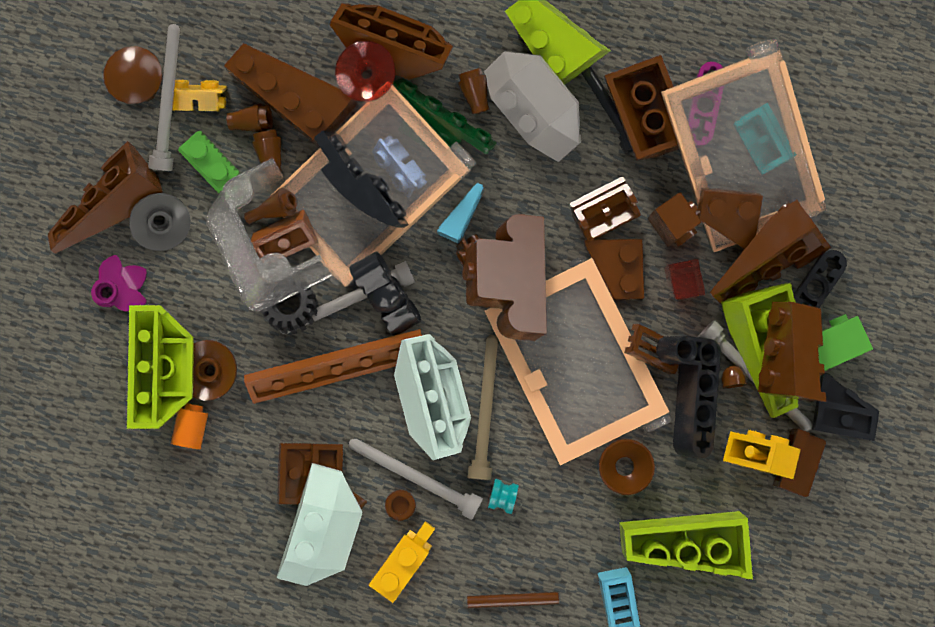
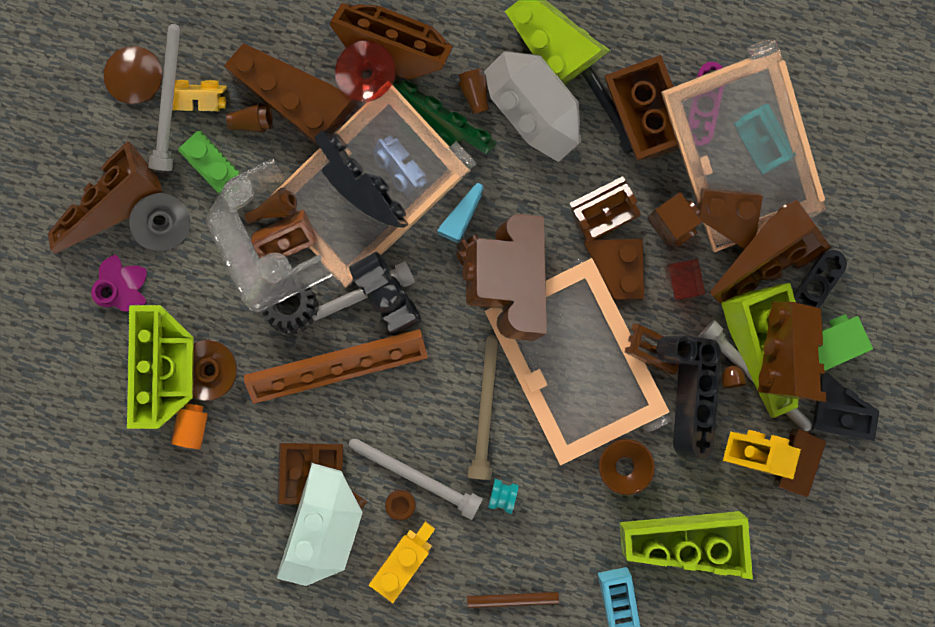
(267, 146): reddish brown cone -> none
(432, 396): light aqua wedge -> none

